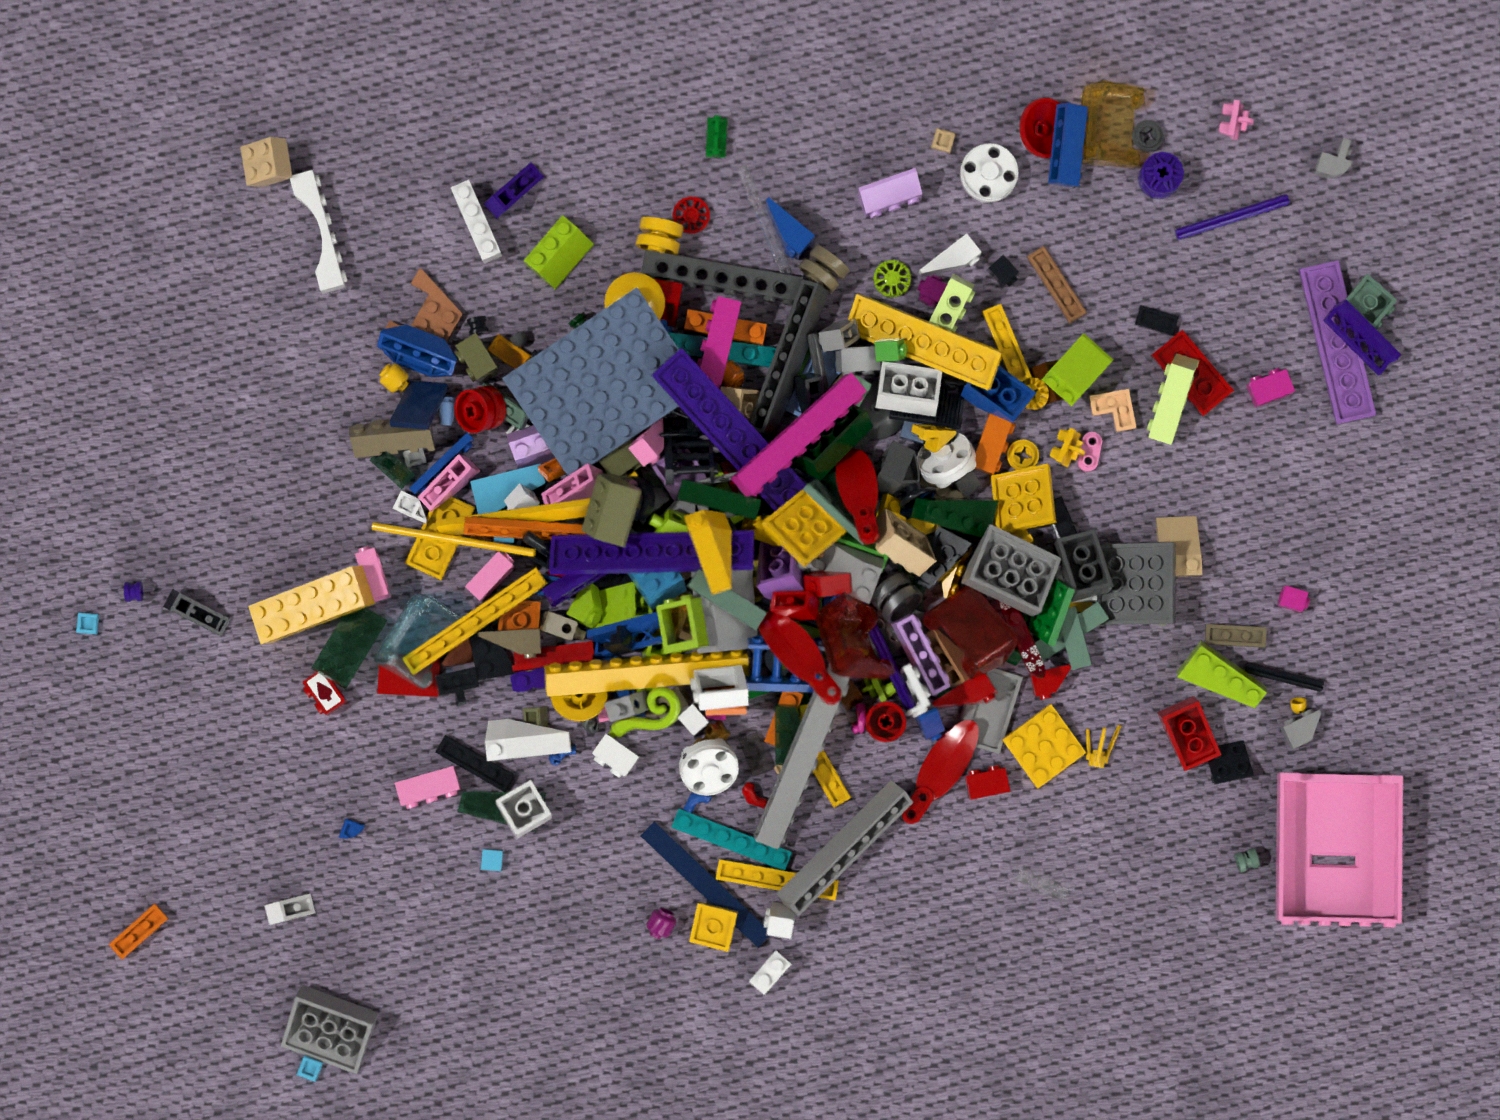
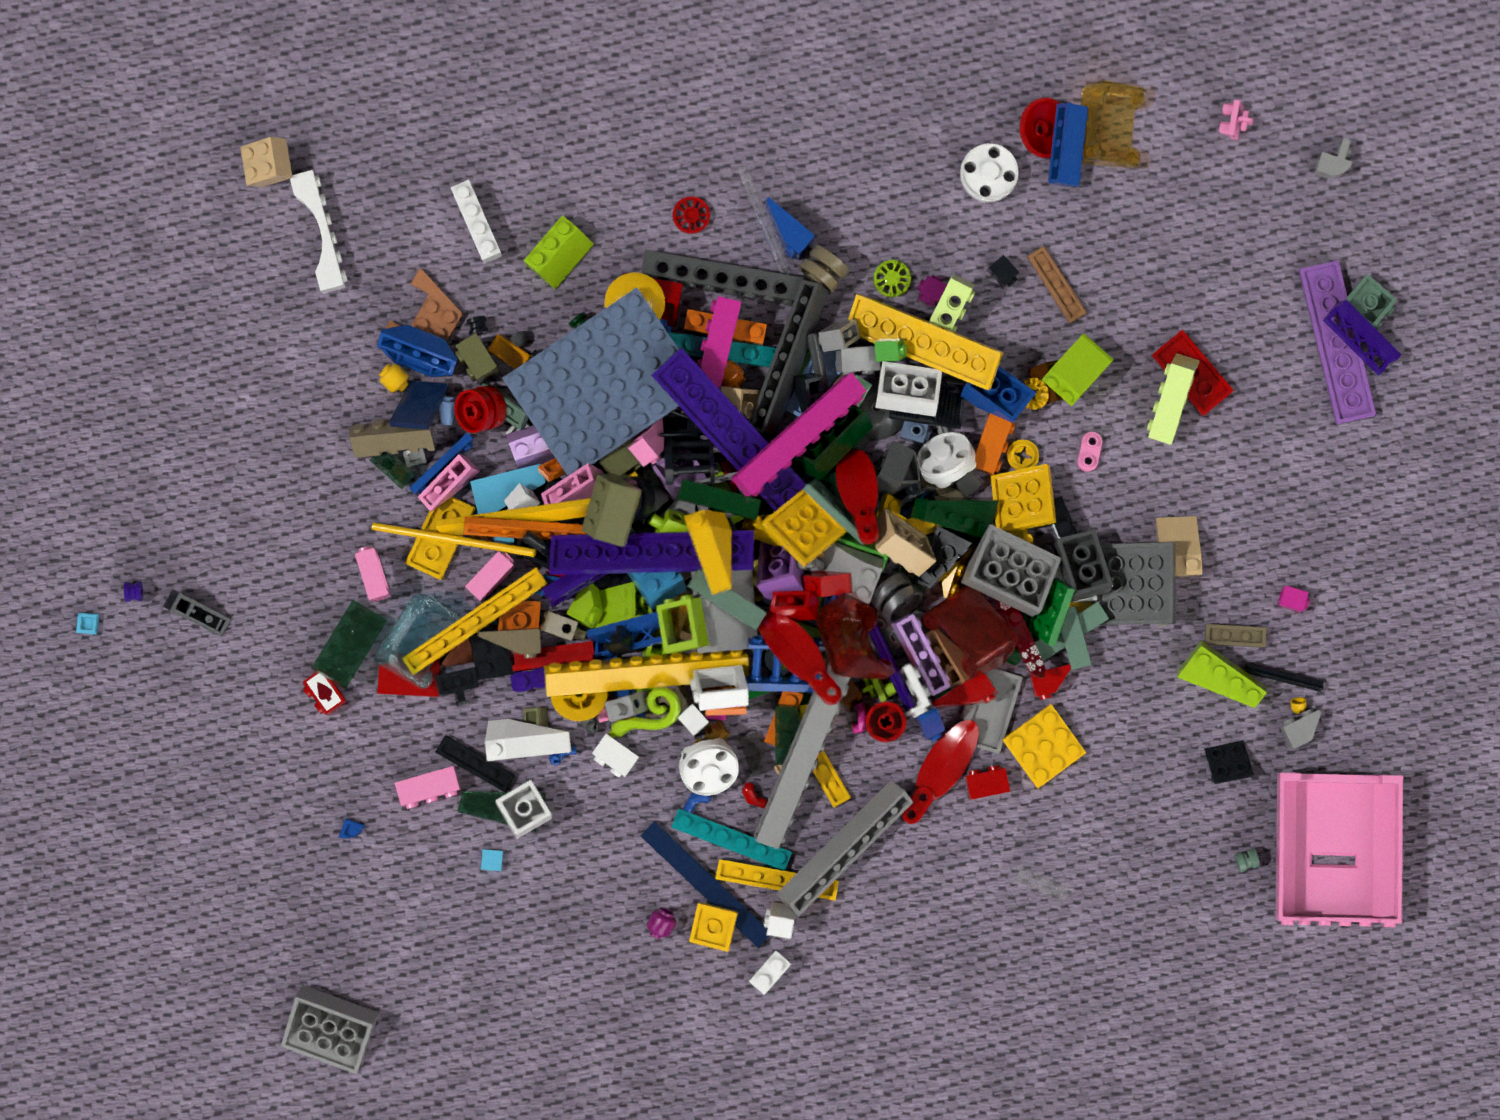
(138, 931): orange plate -> none
(289, 909): white slope -> none
(309, 1068): medium azure tile -> none
(311, 604): yellow brick -> none
(410, 506): white slope -> none
(513, 190): dark purple slope -> none
(659, 235): yellow wheel -> none
(716, 137): green hinge -> none
(890, 193): lavender slope -> none
(935, 436): yellow slope -> none
(943, 140): tan tile -> none
(957, 256): white slope -> none
(1006, 342): yellow plate -> none
(1070, 447): yellow hips -> none
(1097, 757): yellow plant -> none
(1118, 404): light nougat plate -> none
(1150, 179): dark purple wheel -> none
(1156, 133): dark grey gear -> none
(1156, 320): black tile -> none
(1189, 733): red slope -> none
(1232, 216): dark purple axle -> none
(1270, 387): dark pink brick -> none

